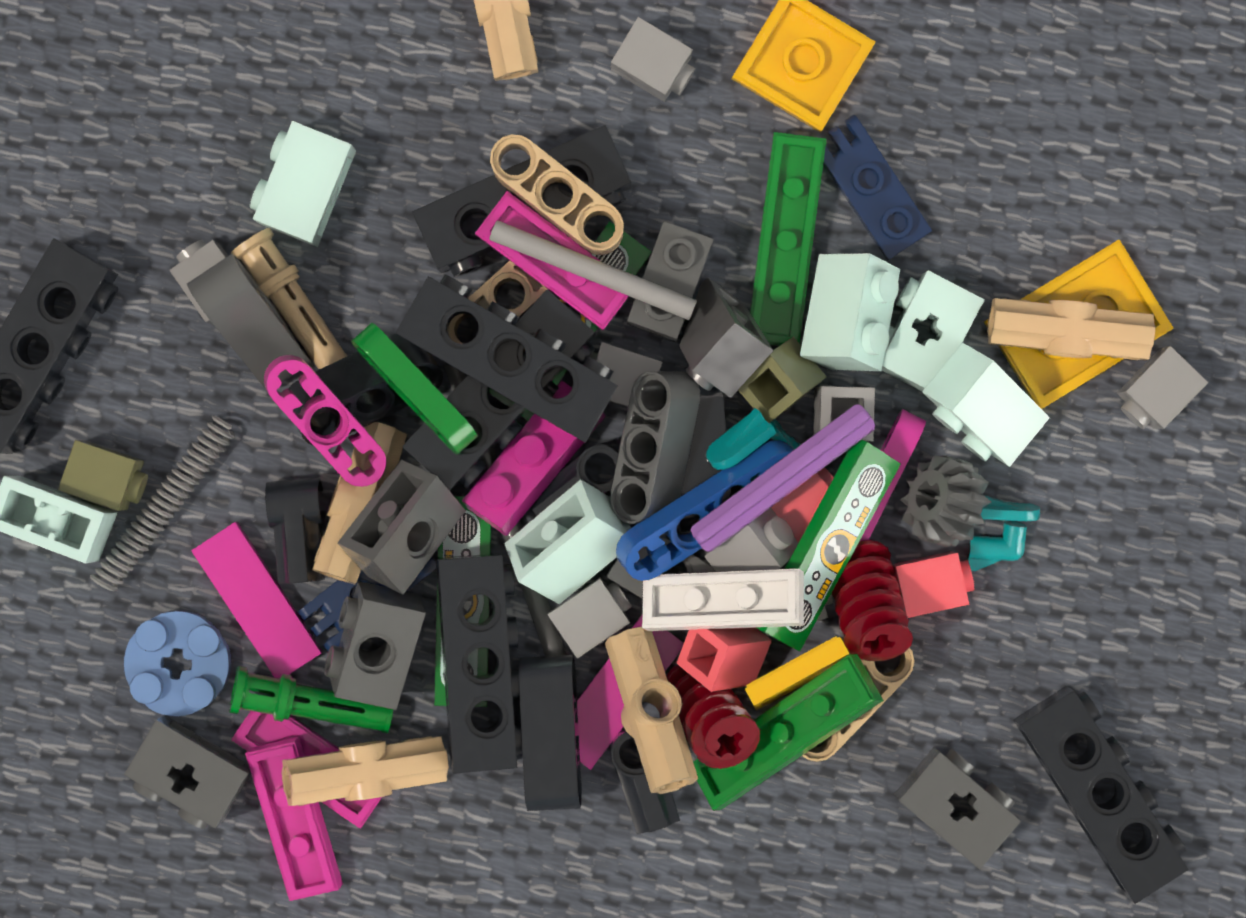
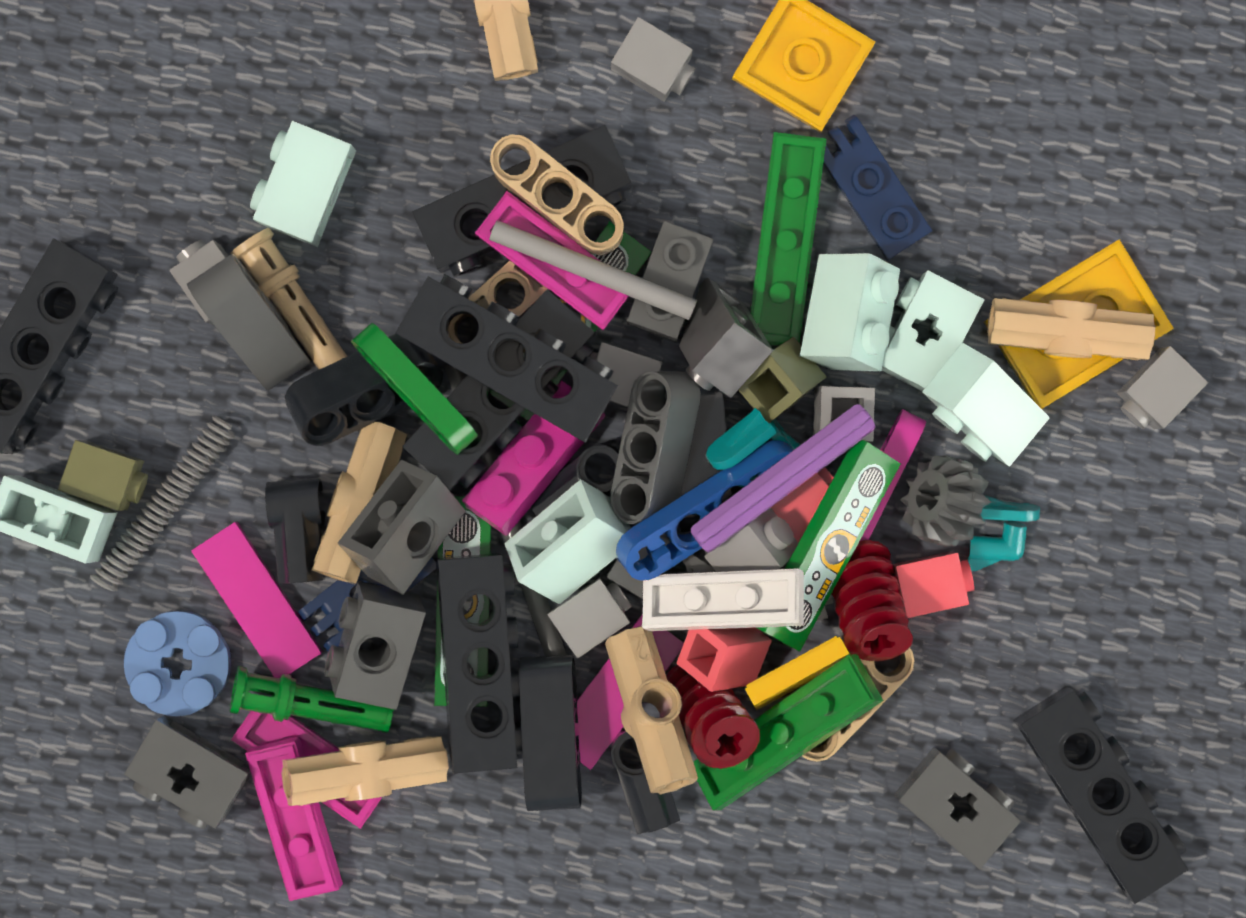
(339, 459): dark pink beam -> none

